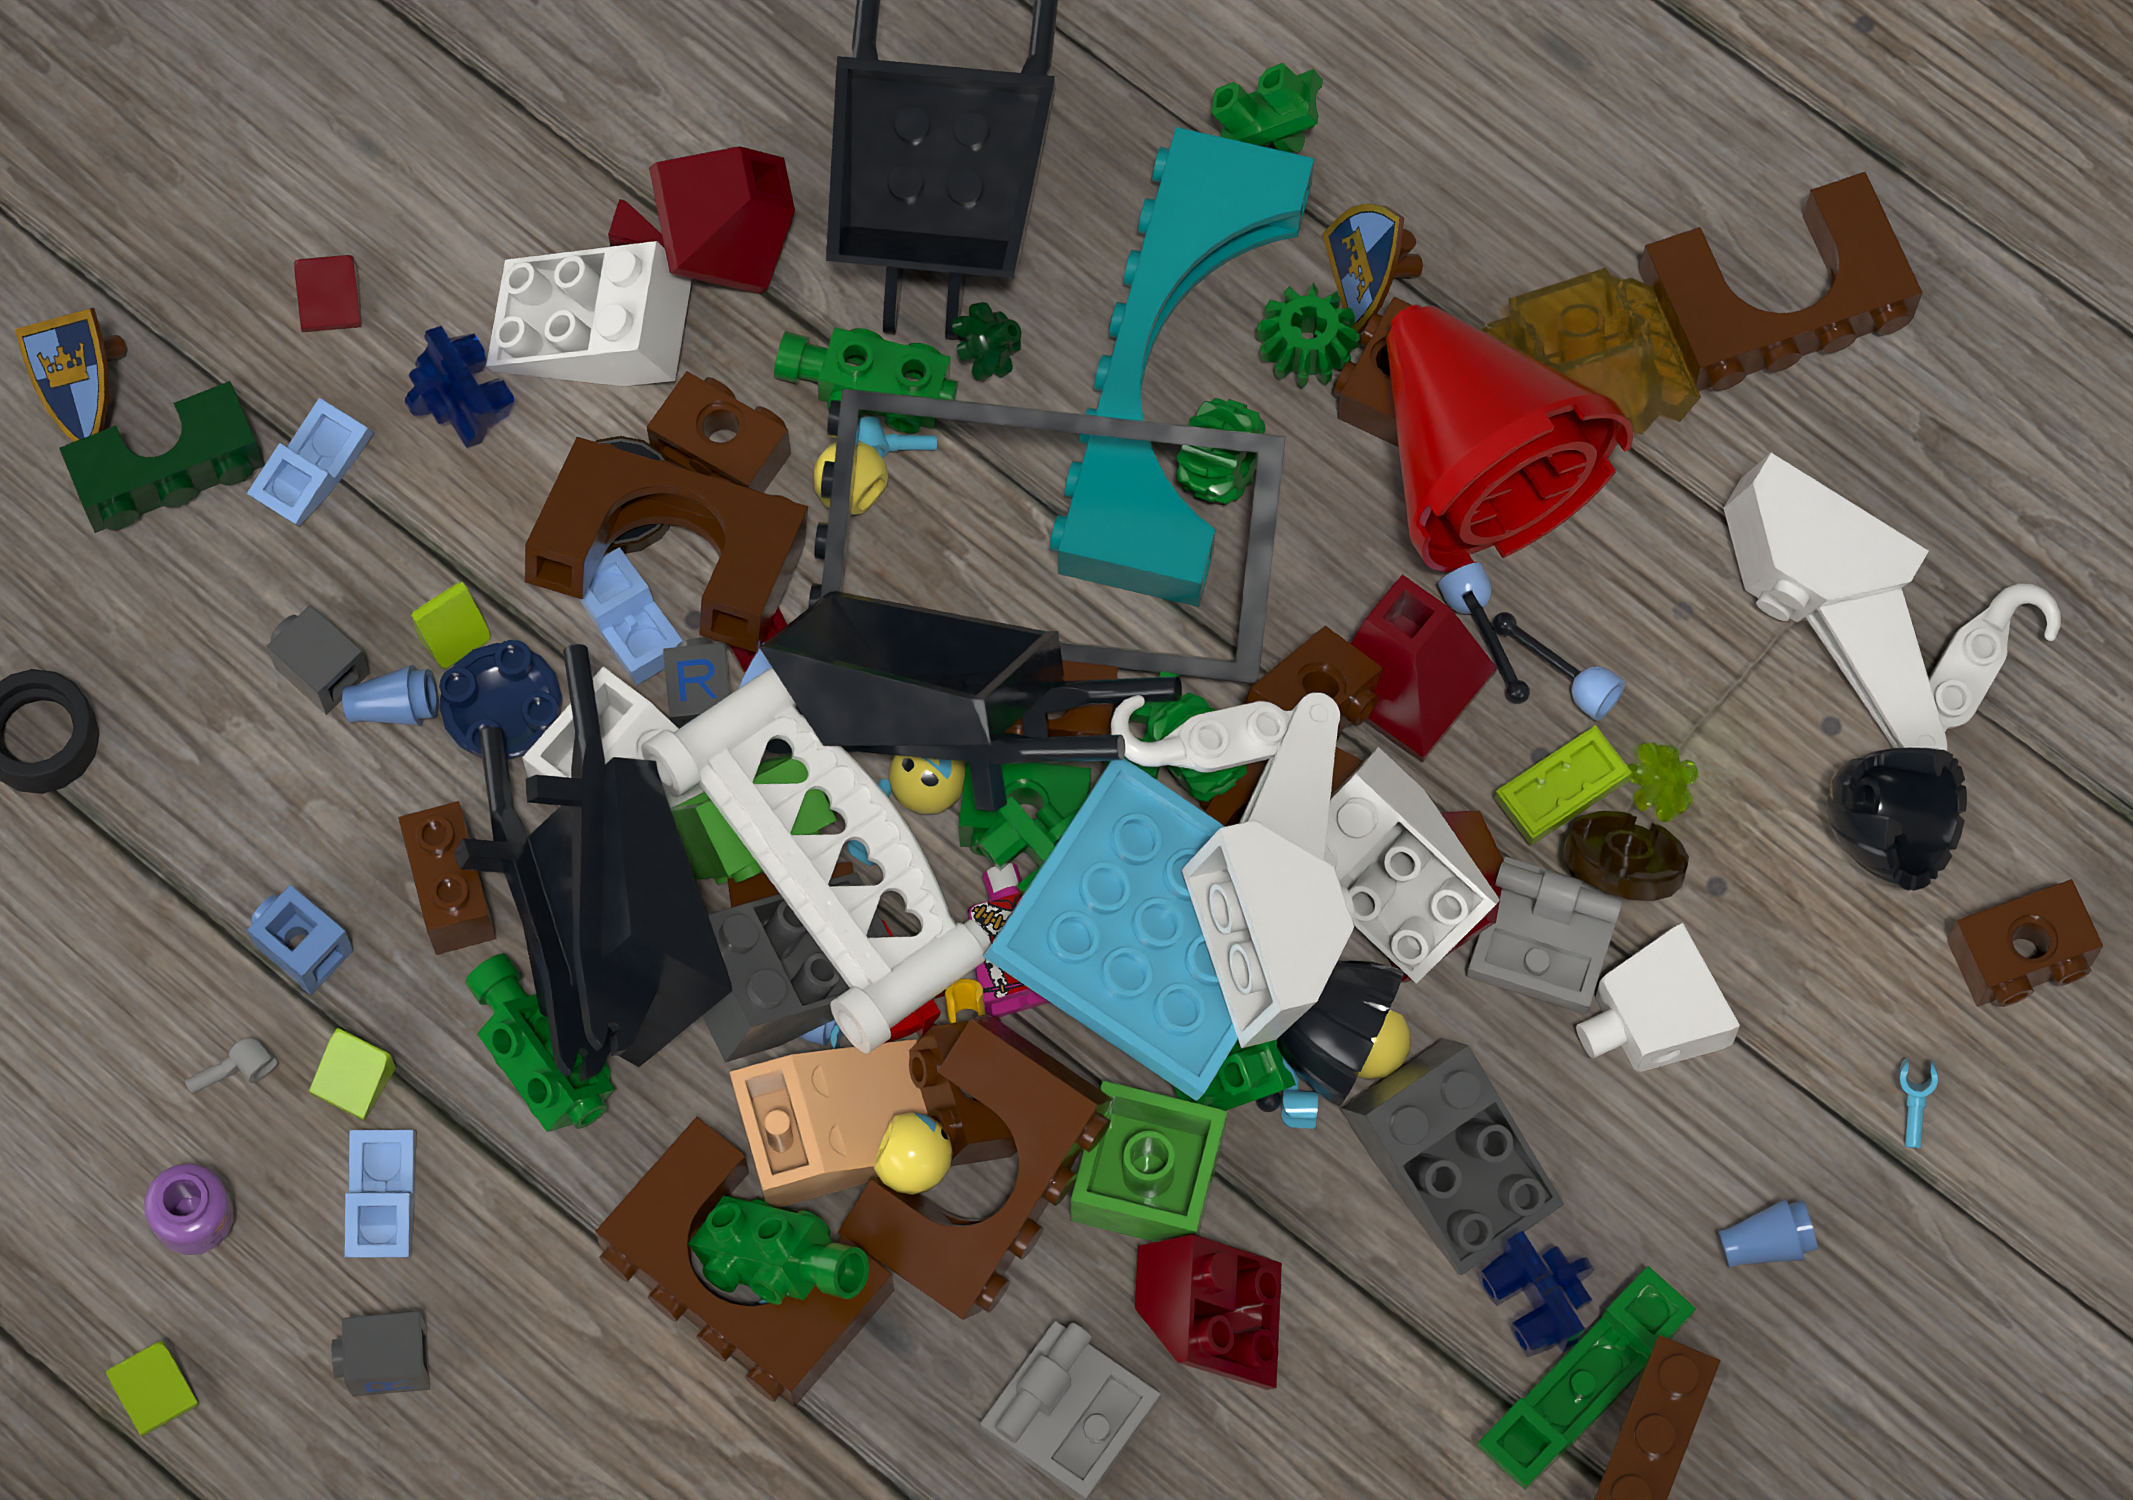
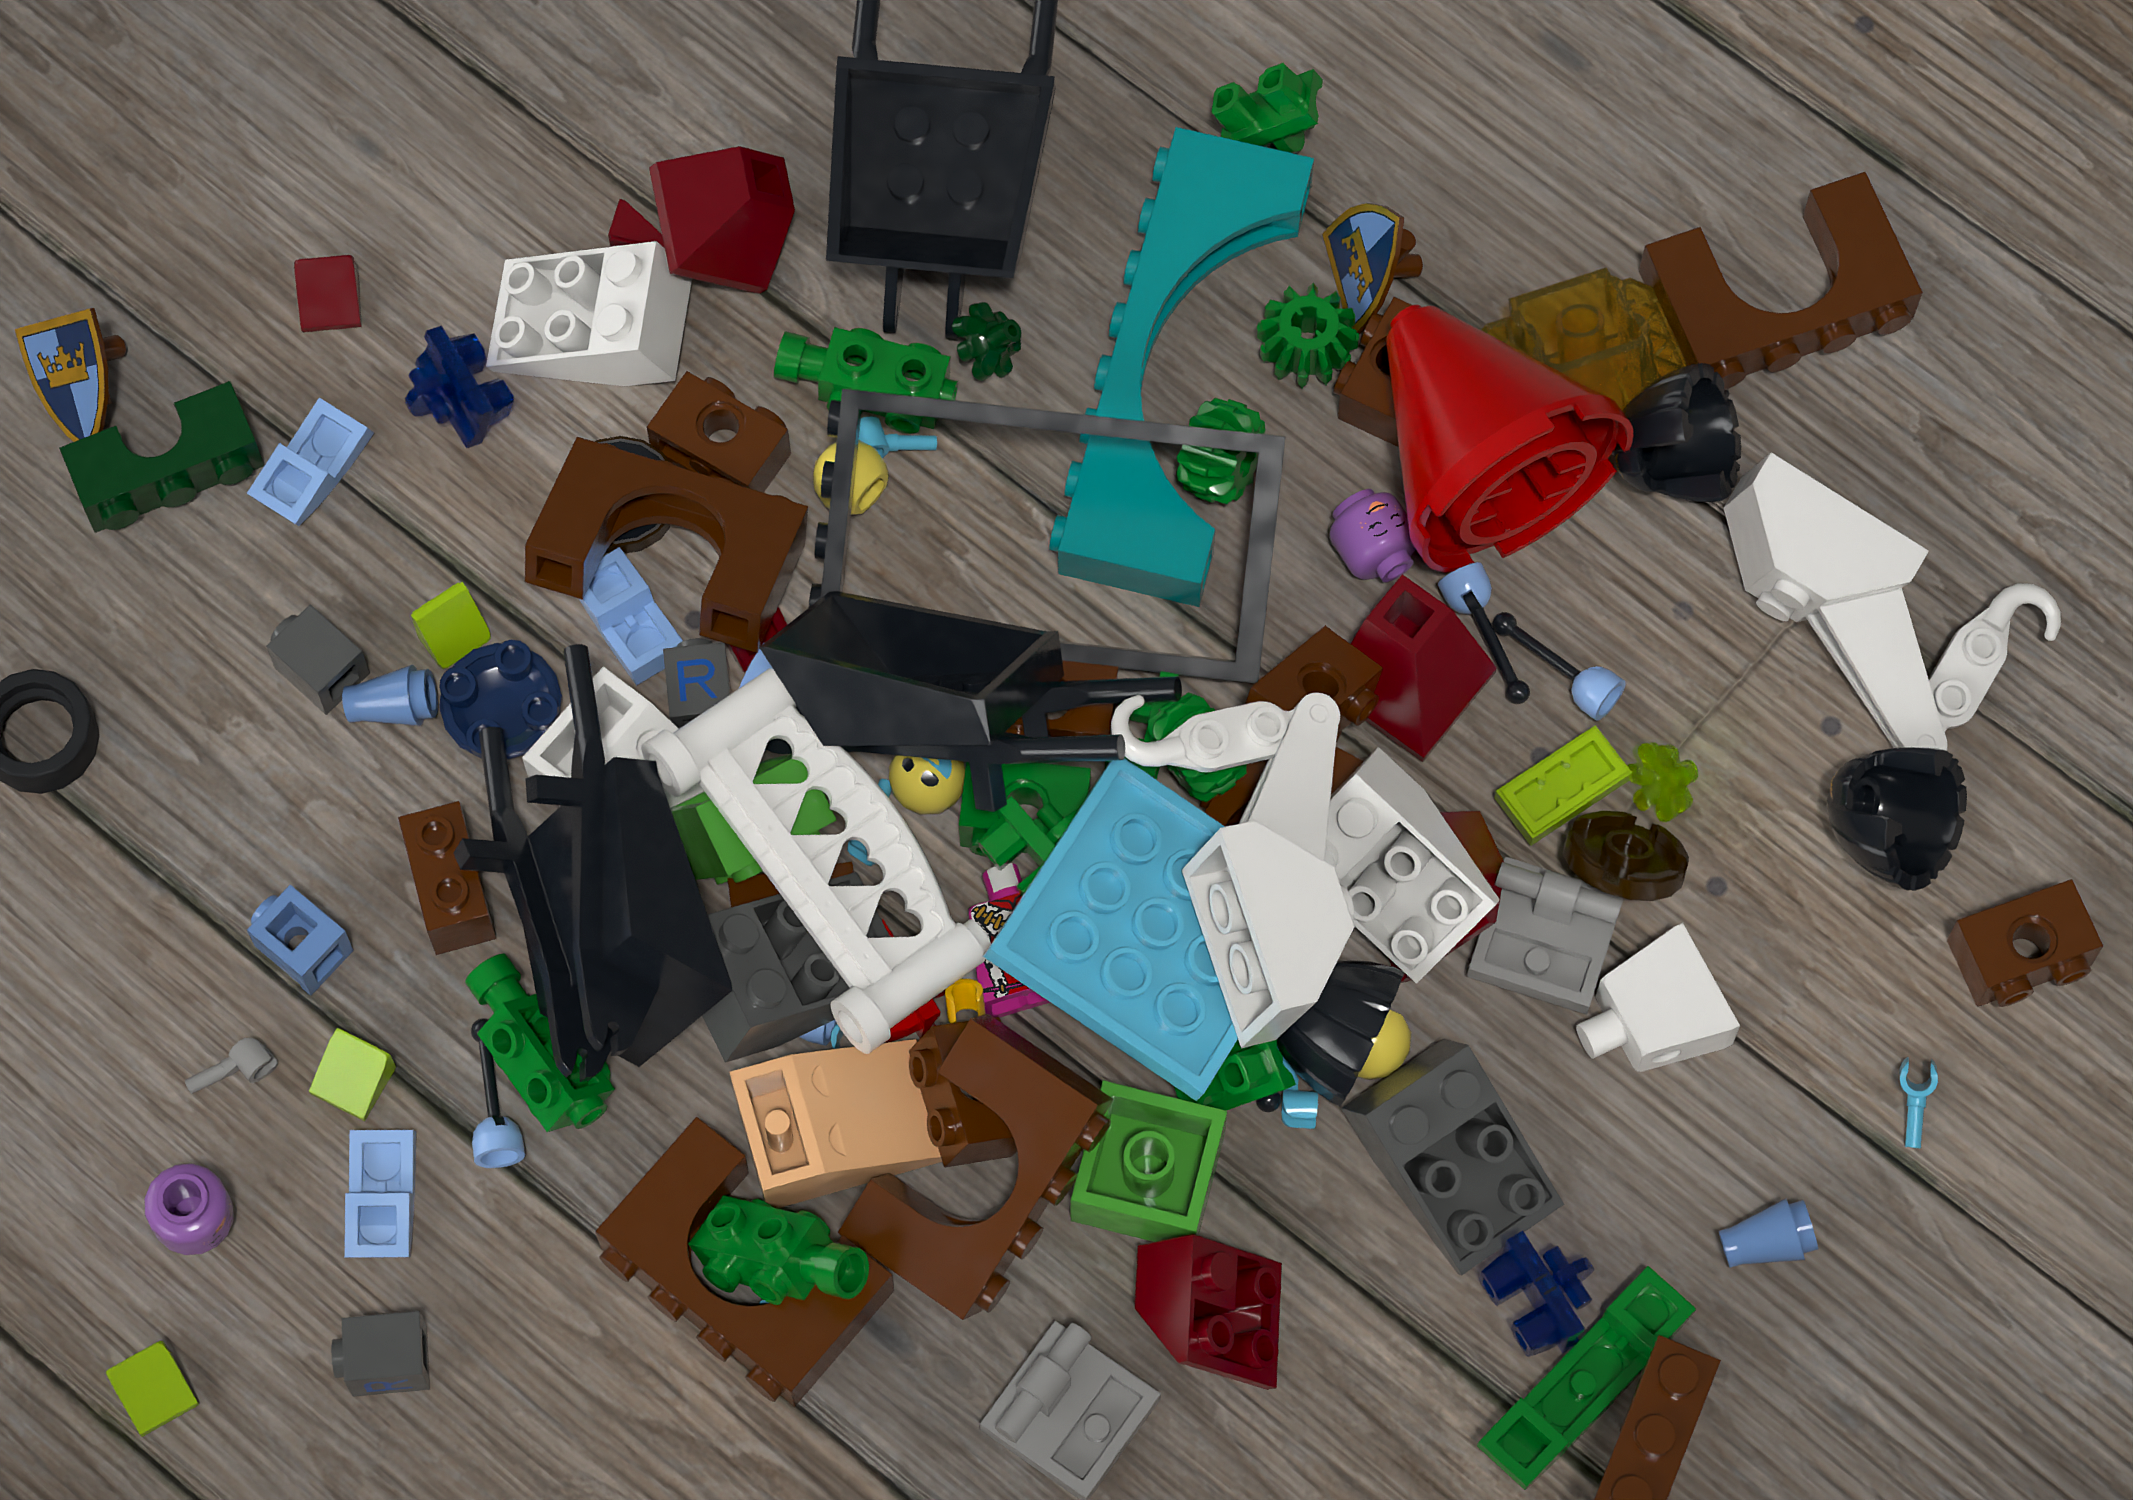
(497, 1138): none -> light blue hinge
(913, 1154): light yellow piece -> none
(1372, 535): none -> medium lavender head
(1683, 437): none -> black hair

